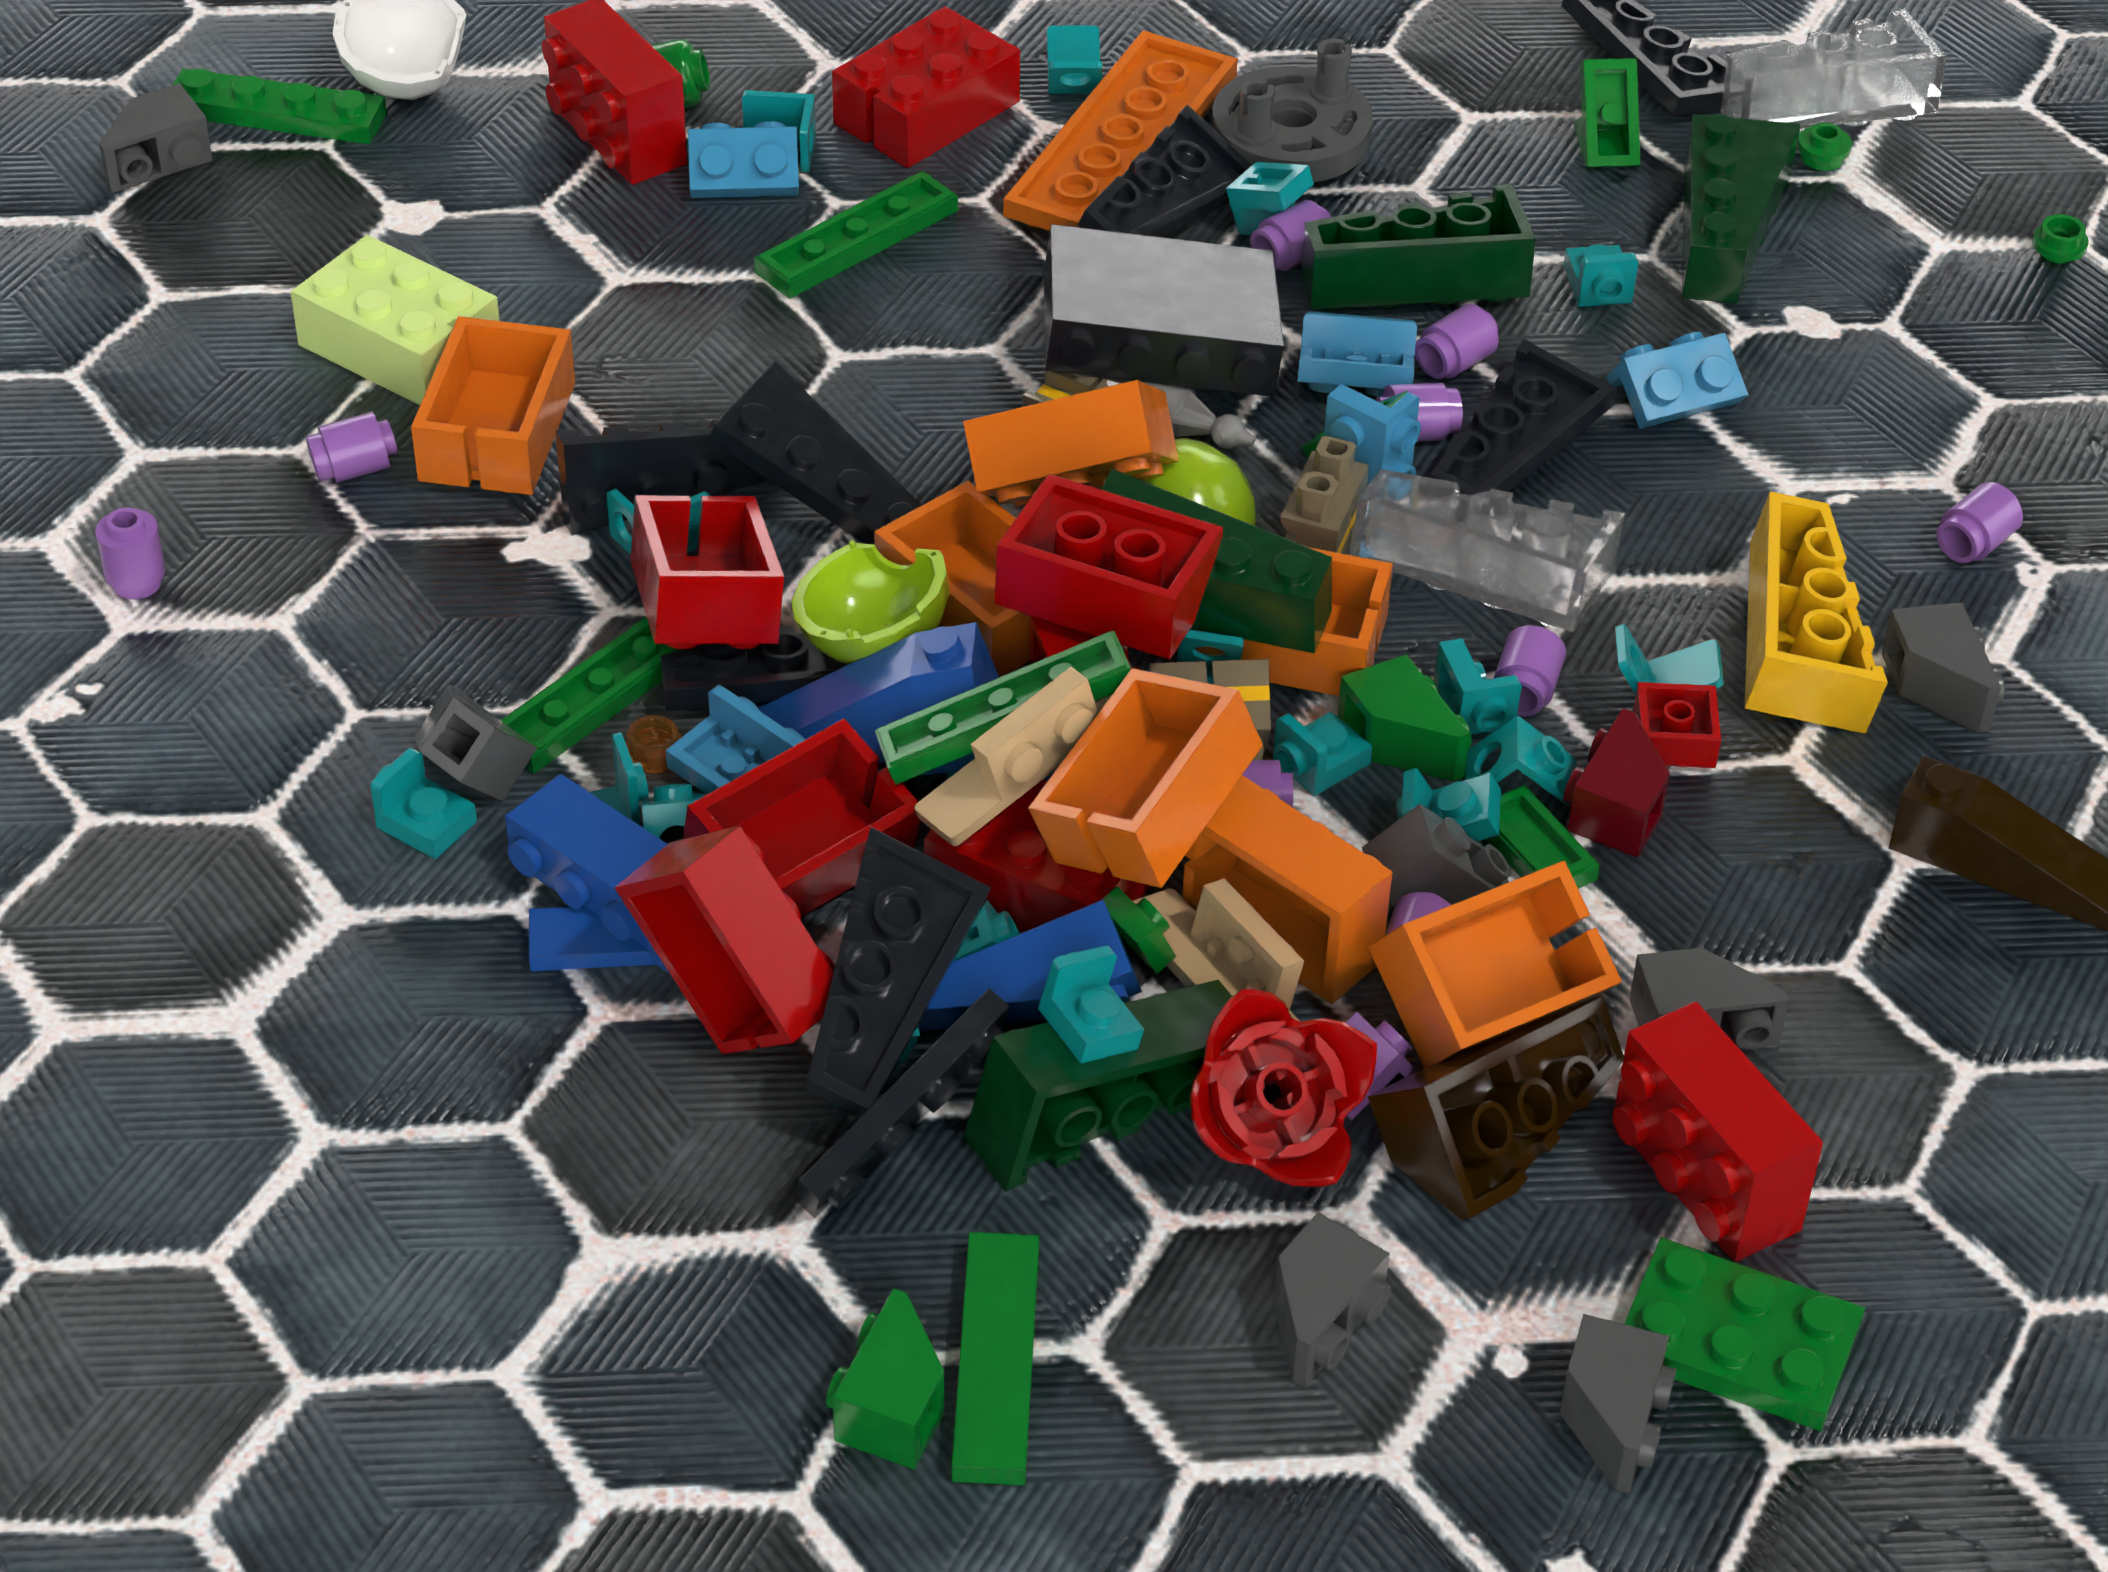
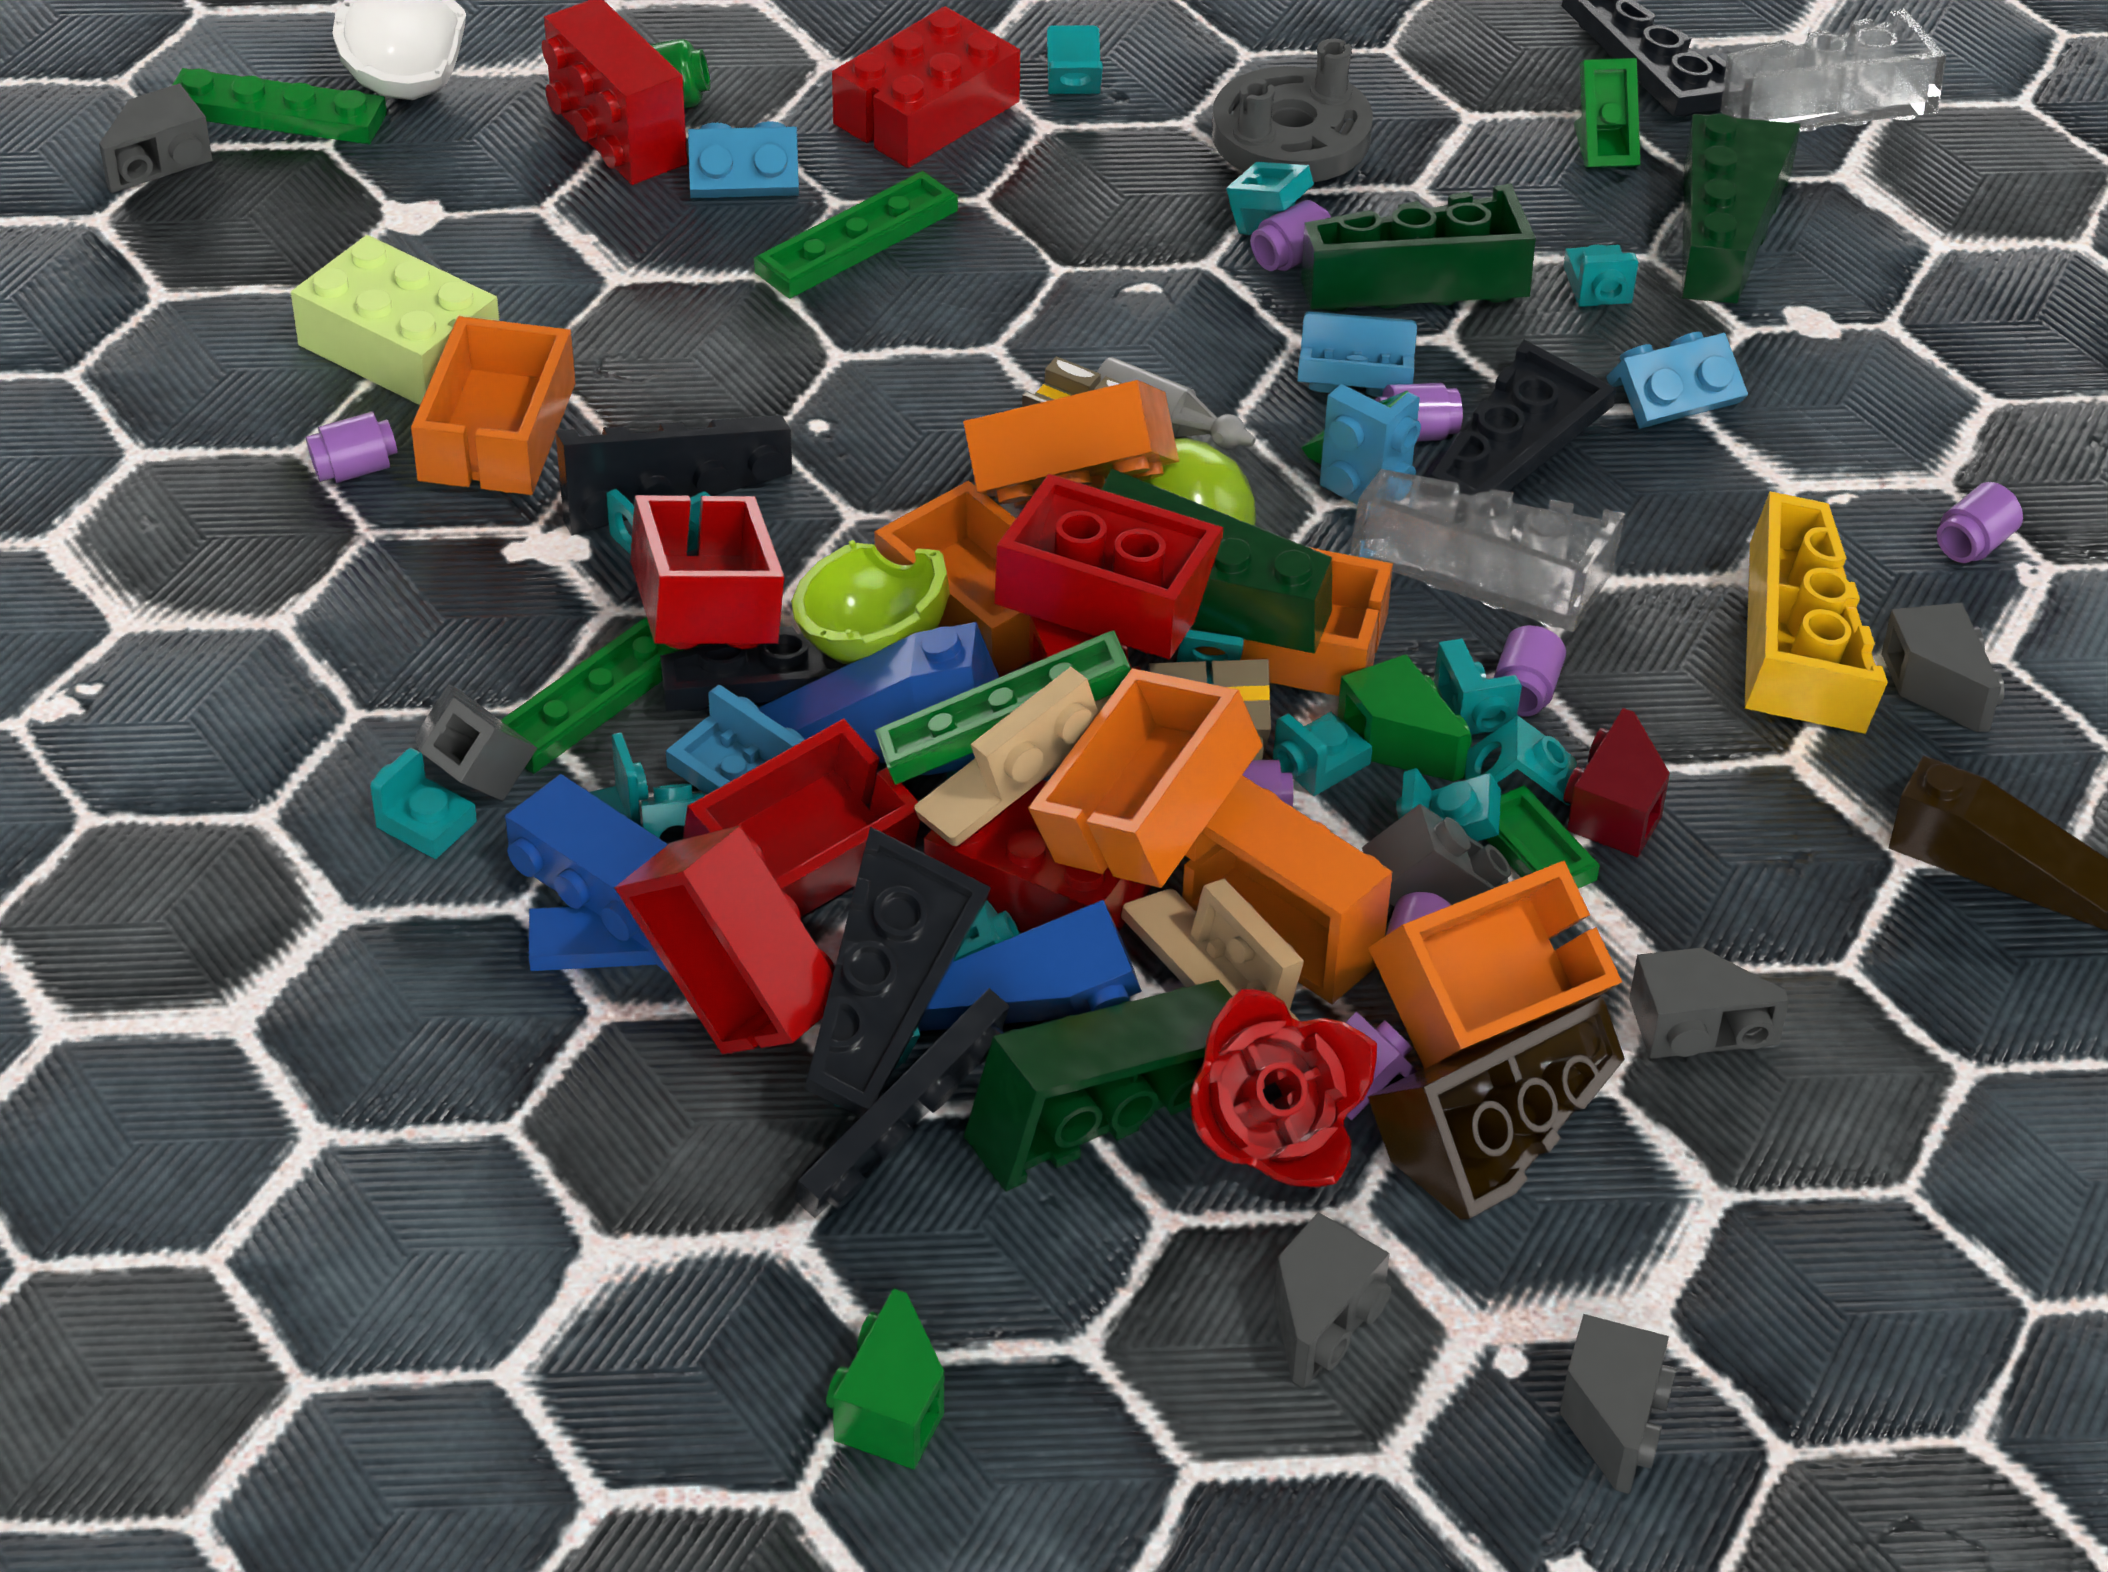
(131, 552): medium lavender brick -> none
(649, 740): clear orange plate -> none
(786, 108): teal bracket -> none
(810, 456): black wing -> none
(996, 1359): green tile -> none
(1086, 1008): teal bracket -> none
(1116, 124): orange plate -> none
(1141, 928): green plate -> none
(1161, 311): brick -> none
(1169, 182): black wing -> none
(1326, 497): dark tan hips -> none
(1457, 342): medium lavender brick -> none
(1680, 722): red piece -> none
(1693, 665): teal bracket -> none
(1715, 1132): red piece -> none
(1747, 1332): green plate -> none
(1824, 146): green plate -> none
(2061, 239): green plate -> none

